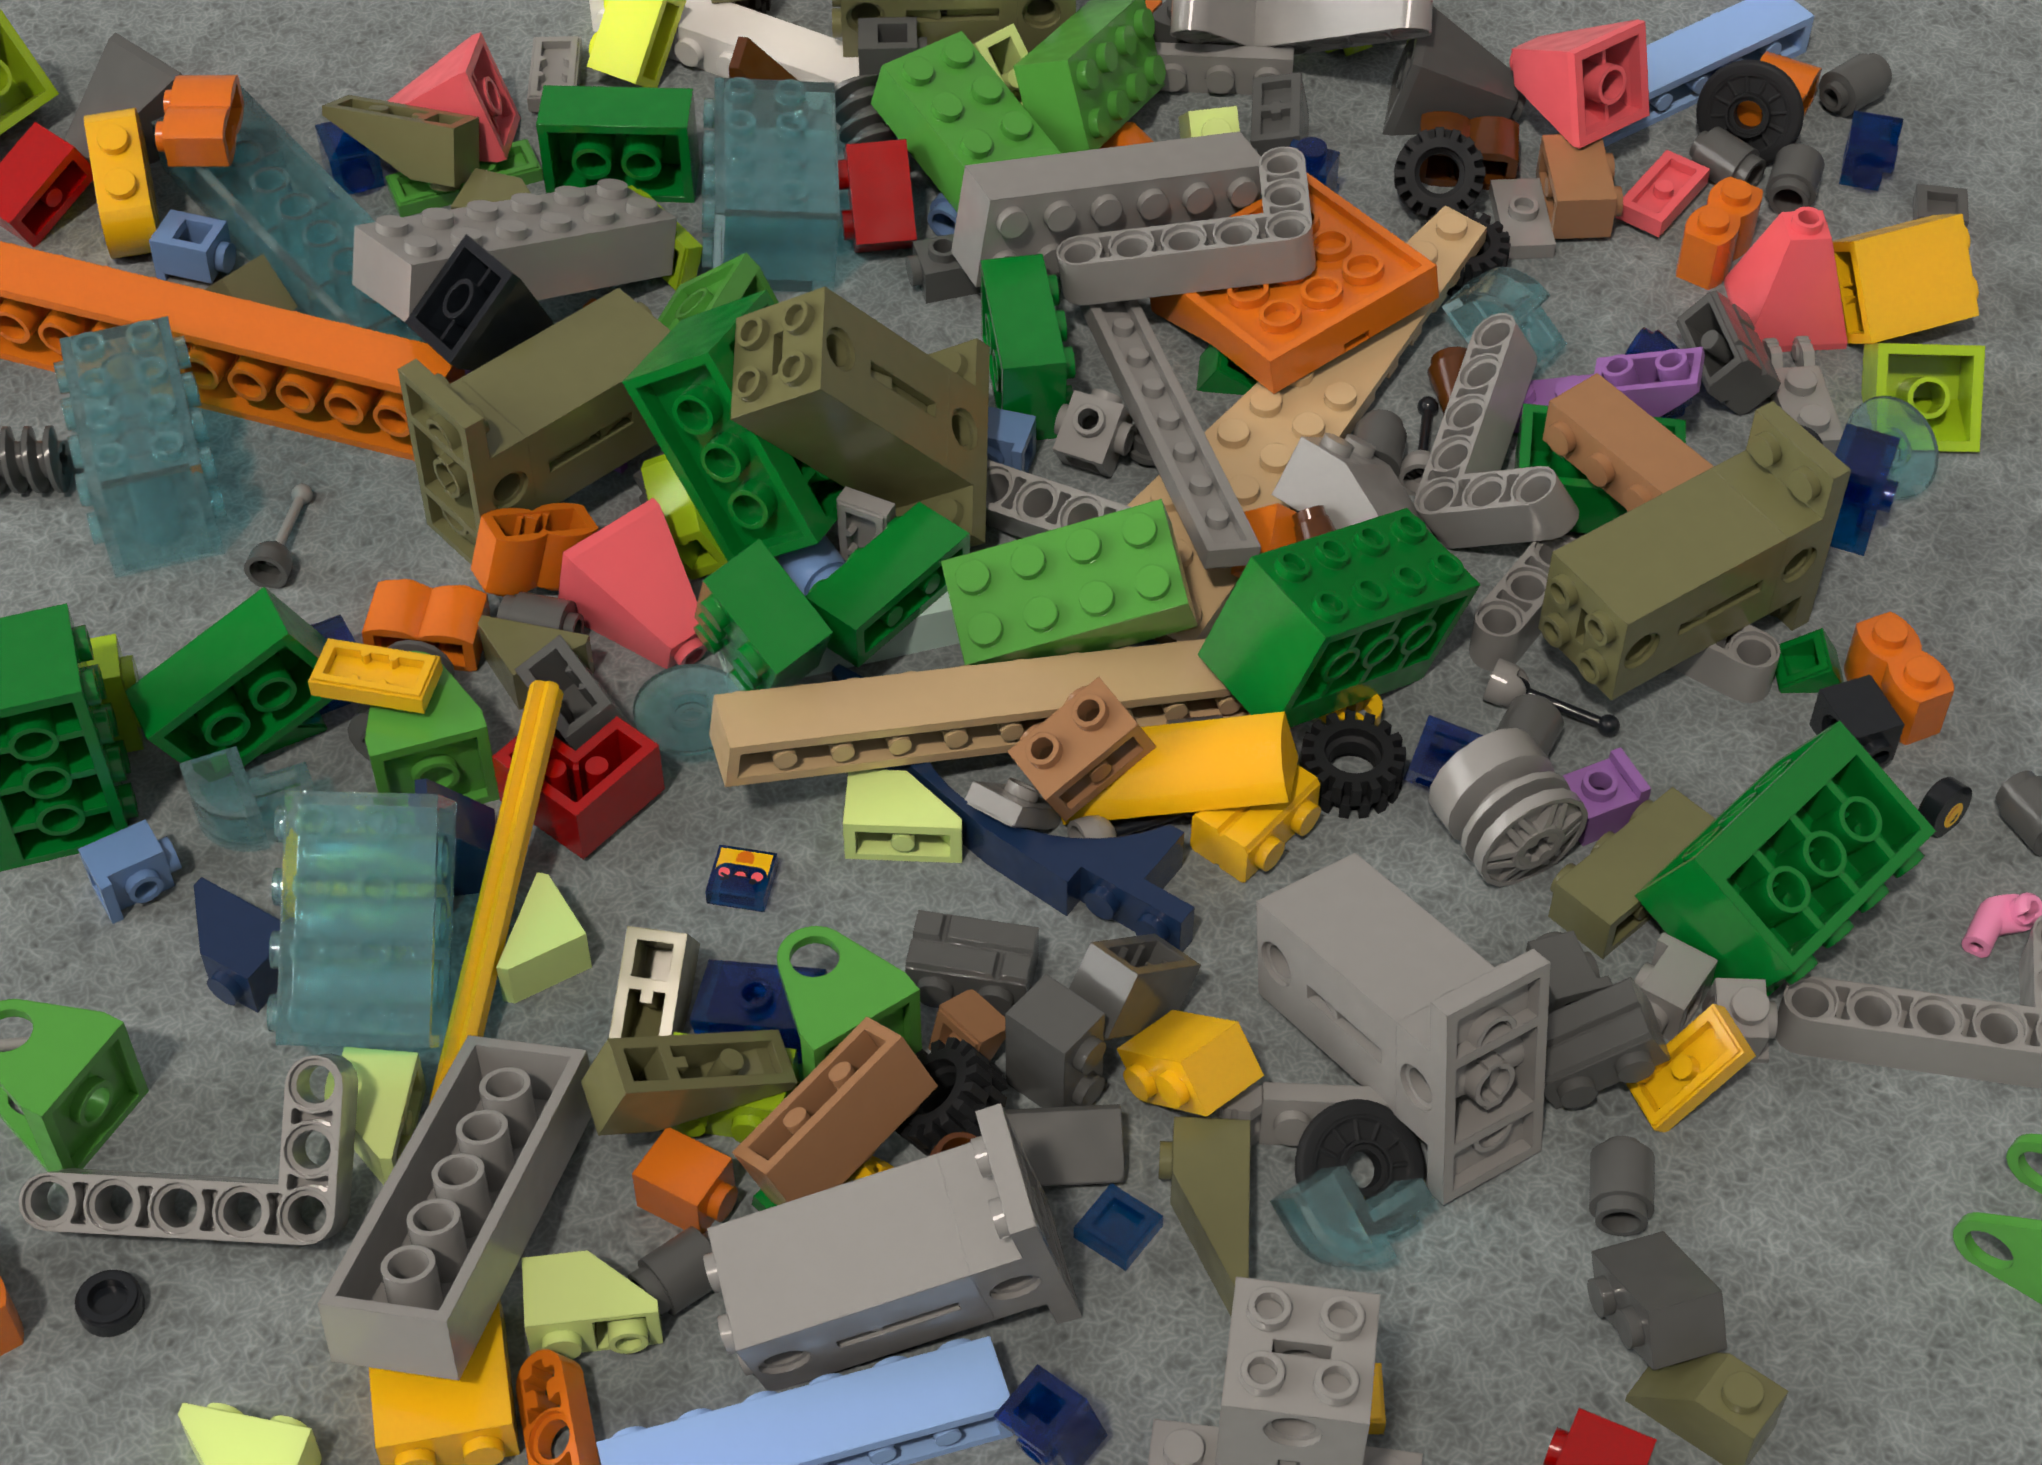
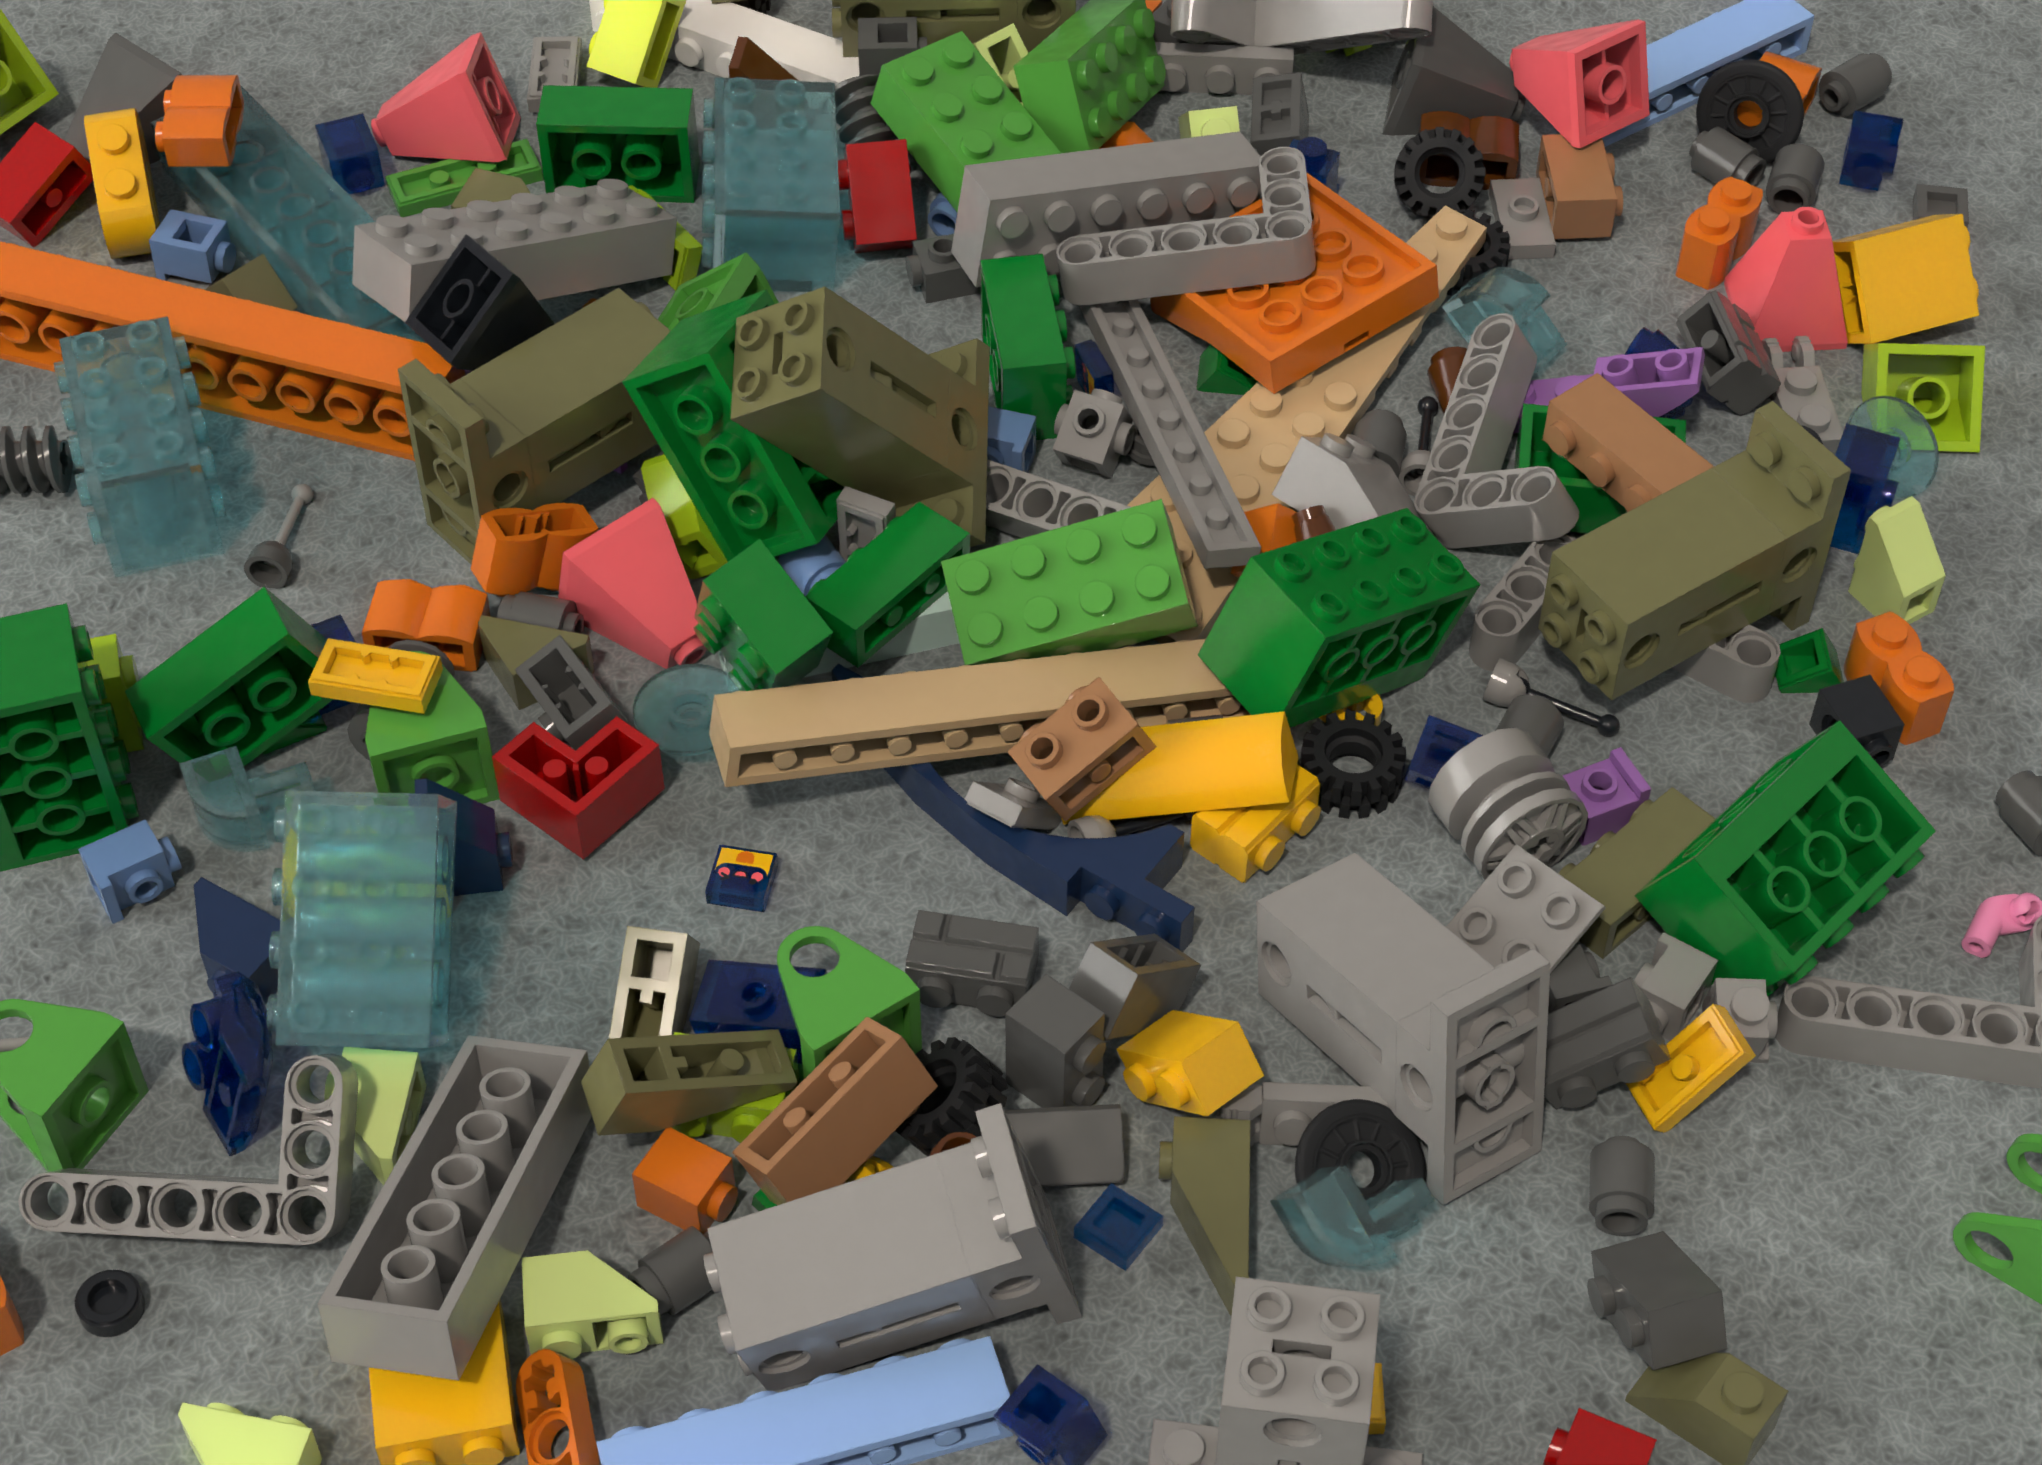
(231, 1058): none -> clear blue slope
(413, 139): olive slope -> none
(502, 872): yellow axle -> none
(543, 945): yellowish green slope -> none
(898, 820): yellowish green slope -> none
(970, 1019): medium nougat slope -> none
(1092, 368): none -> clear blue tile
(1525, 909): none -> light grey hinge
(1663, 193): coral plate -> none
(1898, 563): none -> yellowish green slope
(1945, 804): black tile -> none

